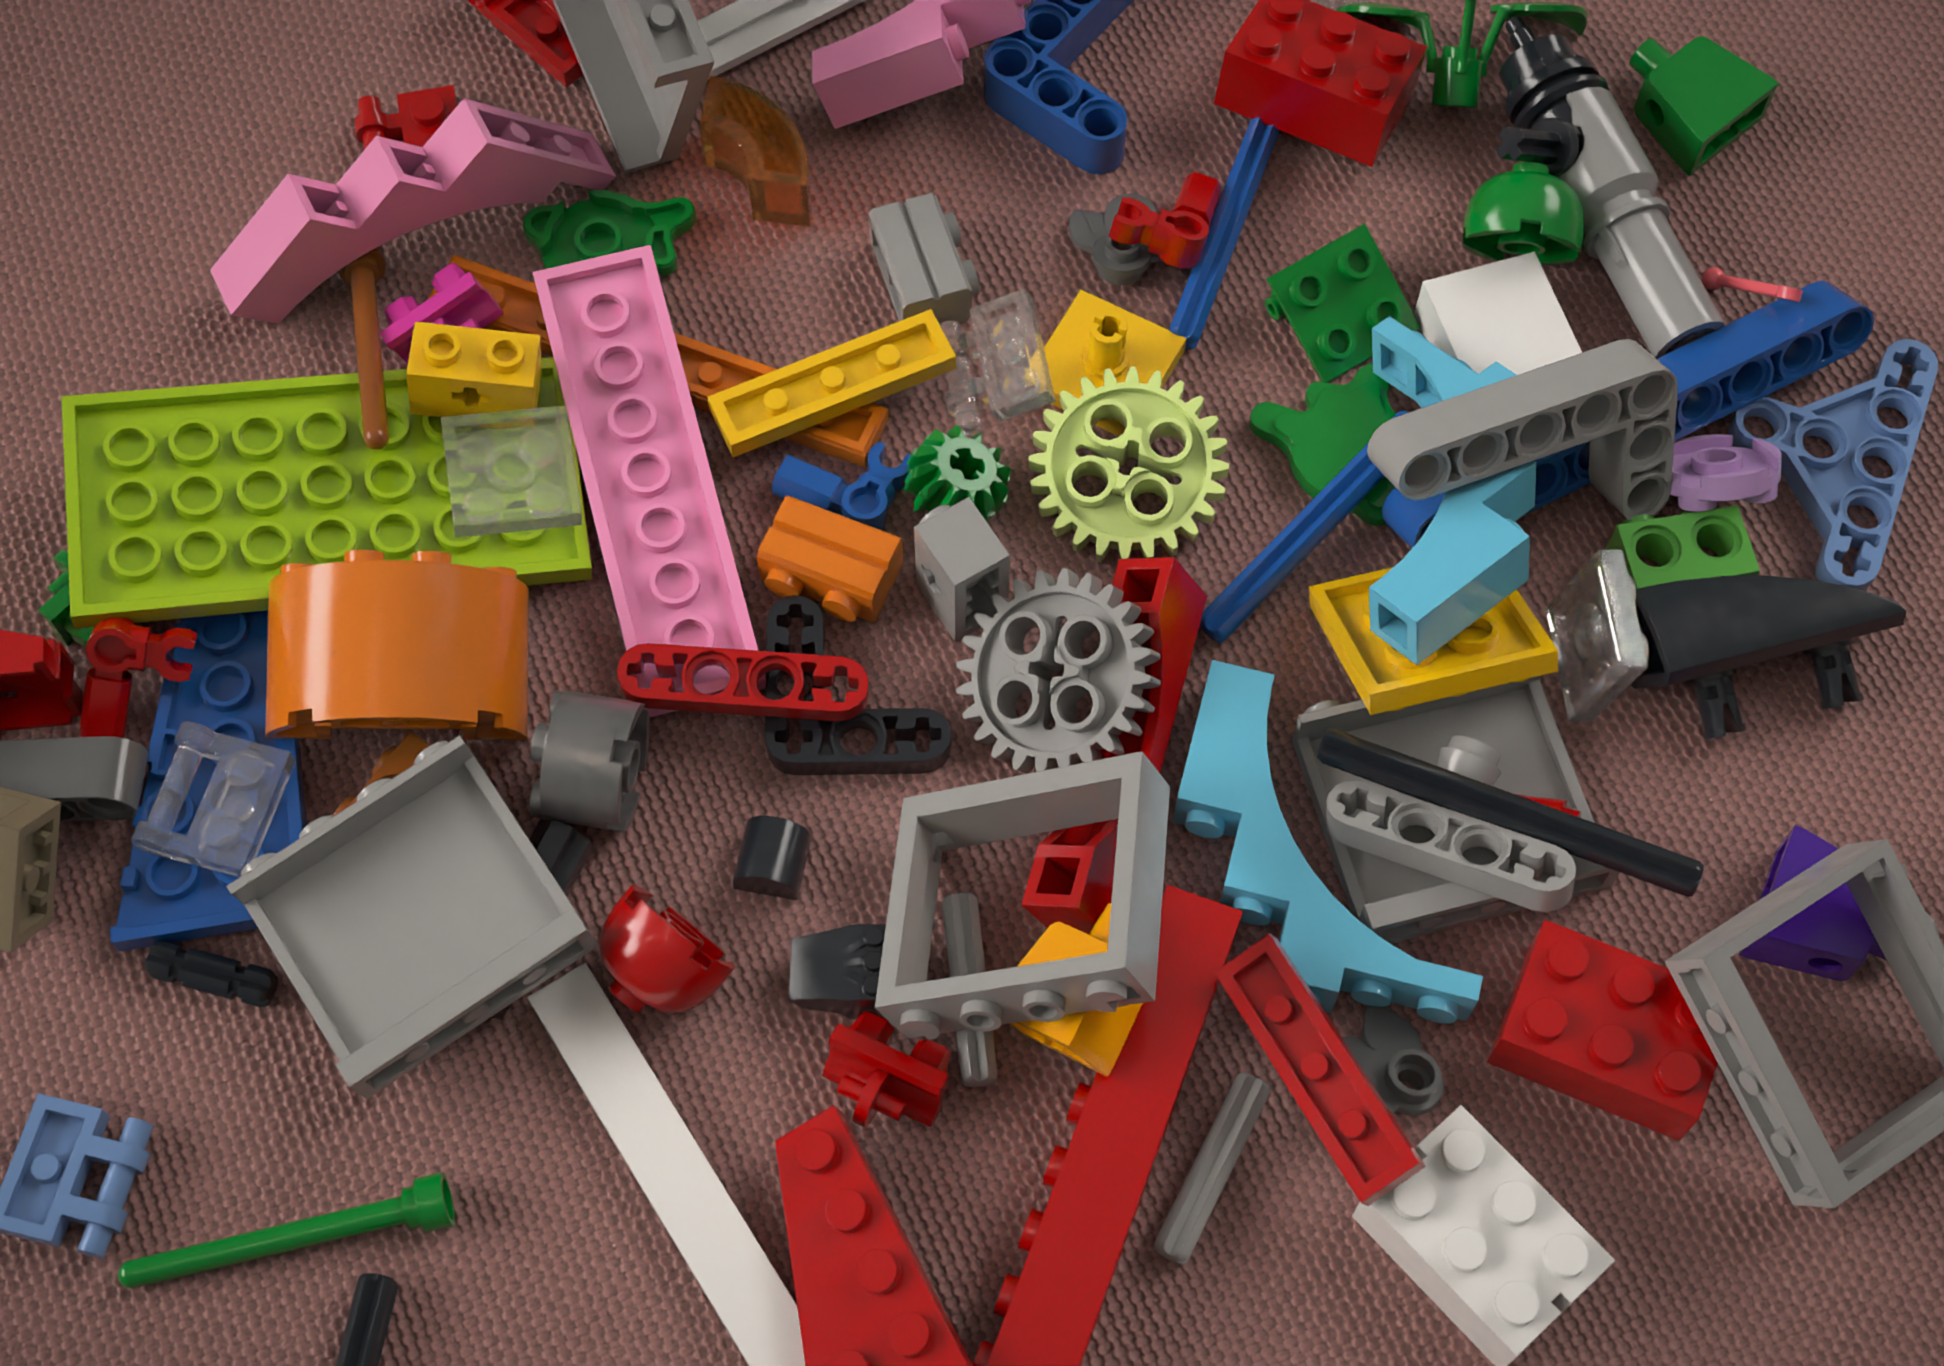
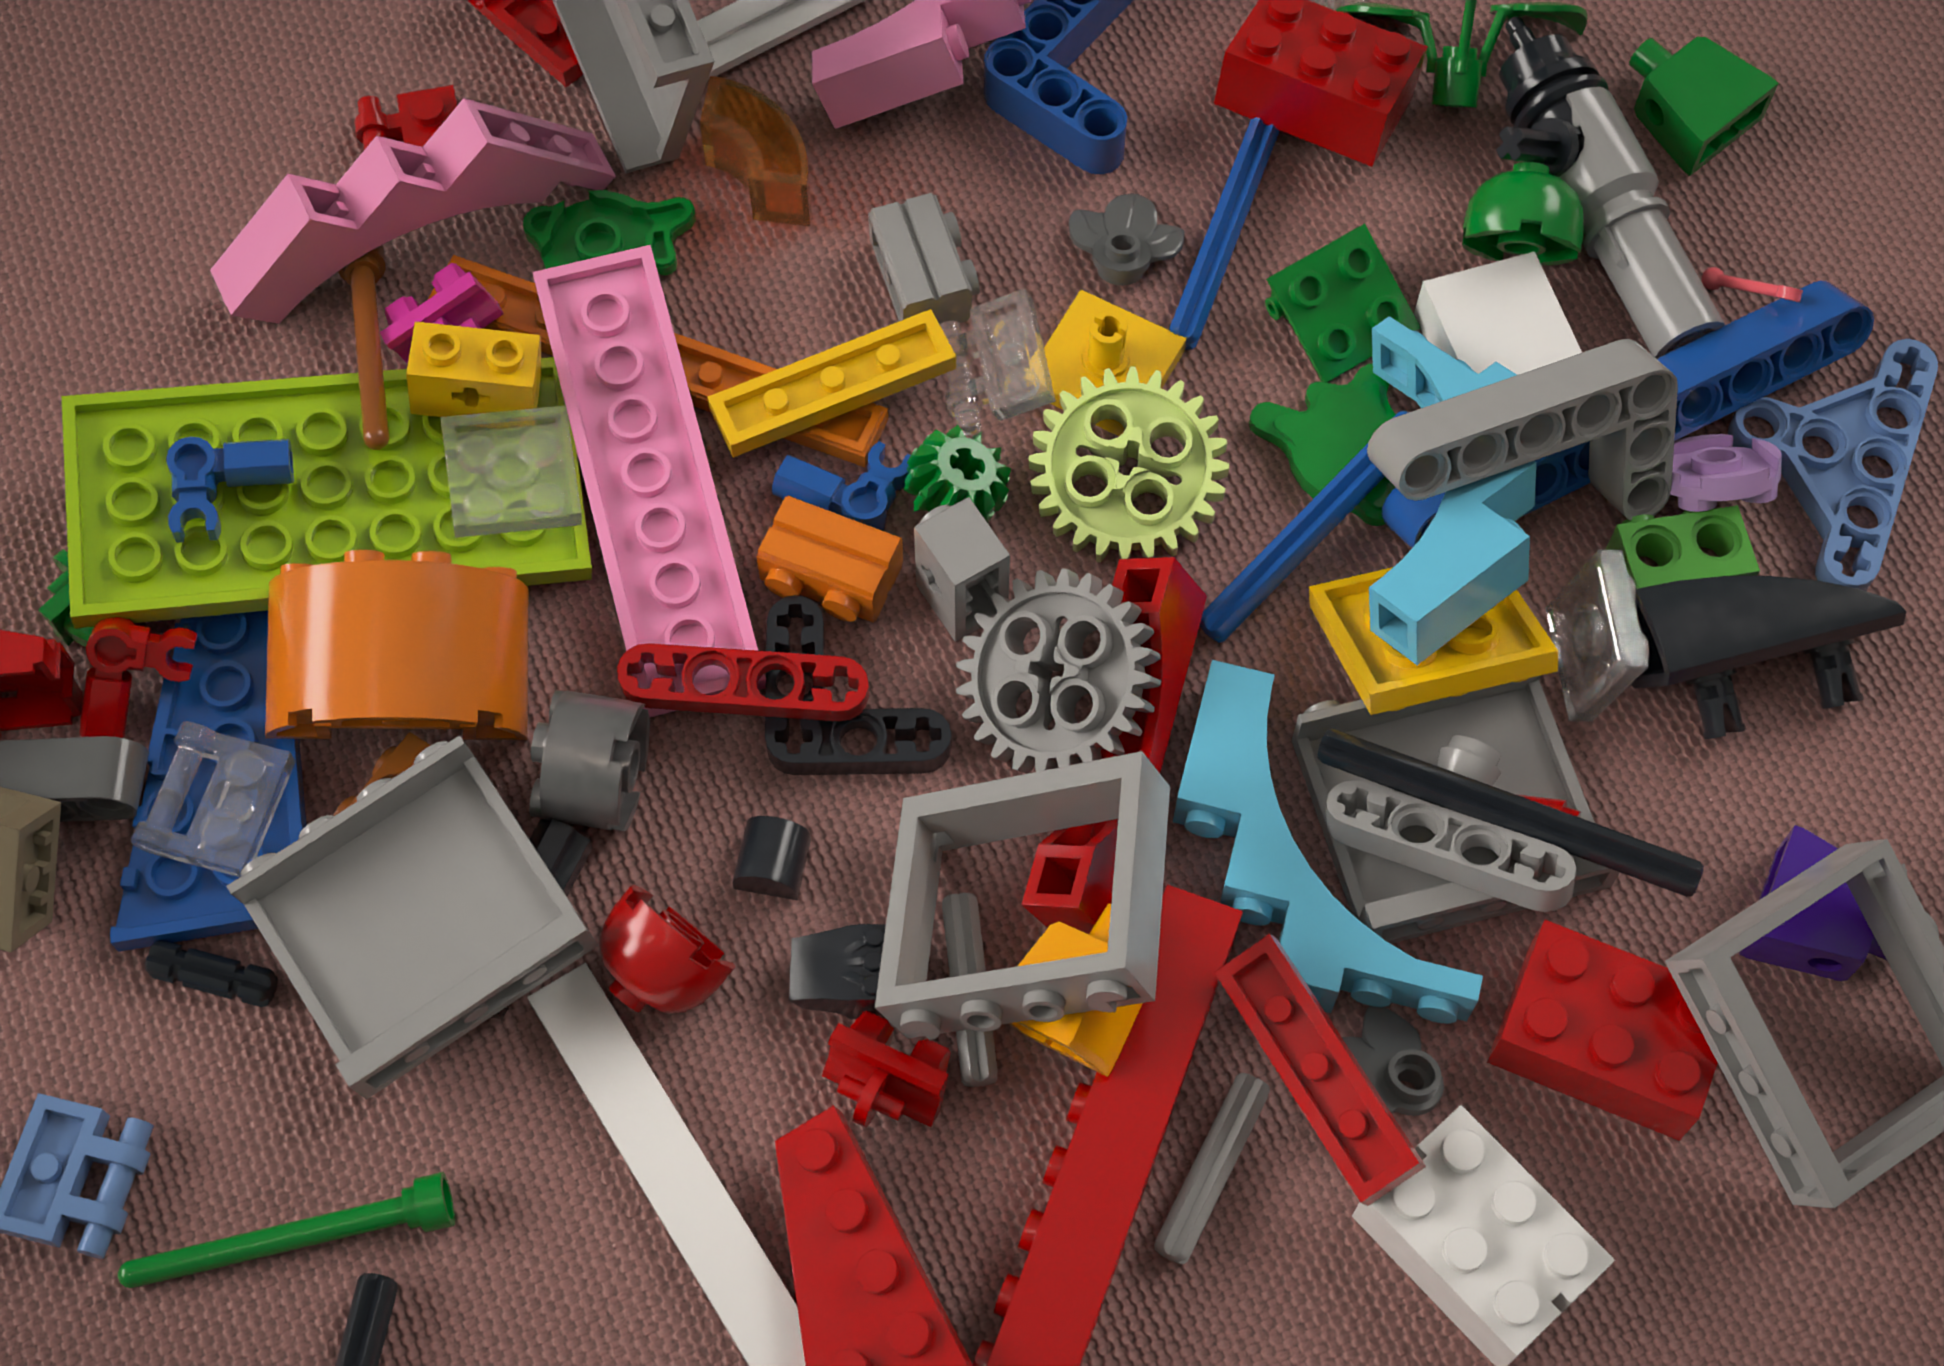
(199, 469): none -> blue bar
(1172, 235): red bar -> none

